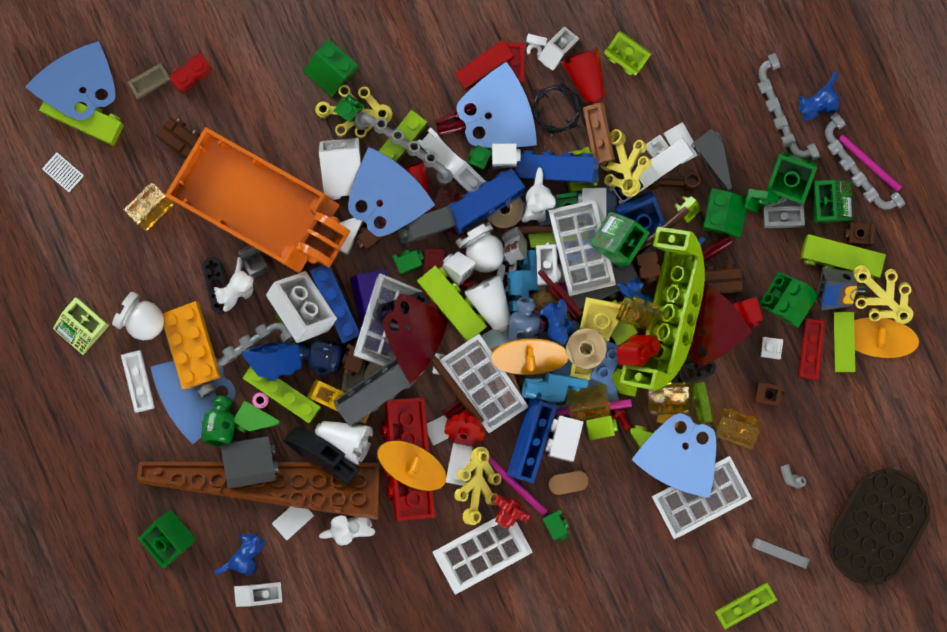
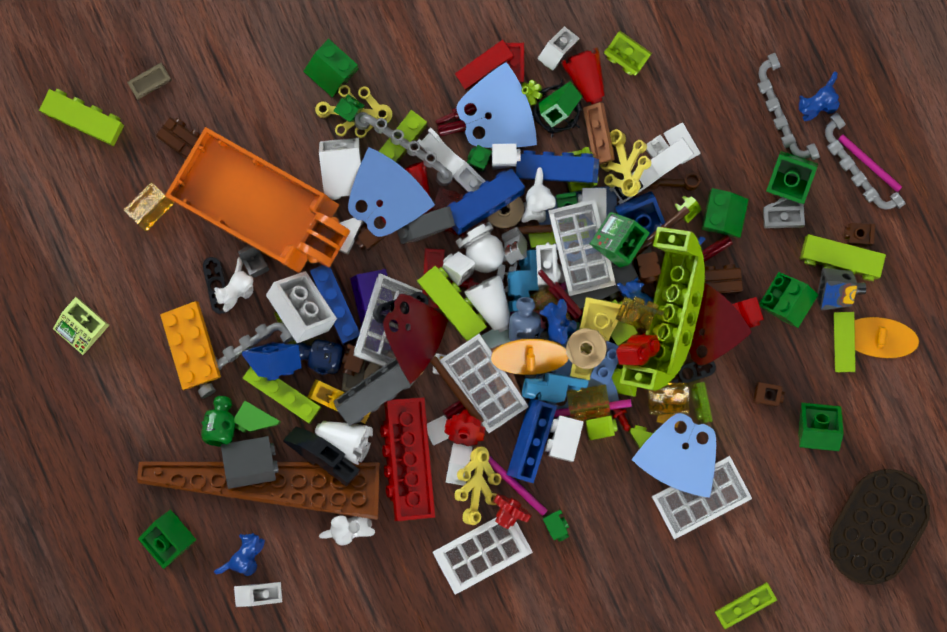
(63, 78): medium blue piece -> none
(63, 172): white sticker -> none
(138, 381): white tile -> none
(141, 318): white tile -> none
(186, 76): red brick -> none
(186, 406): medium blue piece -> none
(256, 397): bright pink pin -> none
(292, 521): white sticker -> none
(408, 261): green brick -> none
(411, 465): light orange shield -> none
(532, 91): none -> lime plant
(535, 42): white tile -> none
(560, 104): none -> green slope
(568, 482): medium nougat tile -> none
(712, 153): dark grey slope -> none
(738, 428): clear yellow bracket -> none
(759, 197): green bracket -> none
(771, 348): white tile -> none
(780, 553): light grey beam -> none
(792, 479): light grey arm -> none
(811, 349): red tile -> none
(820, 427): none -> green slope
(832, 201): green slope -> none
(885, 297): light yellow plant -> none

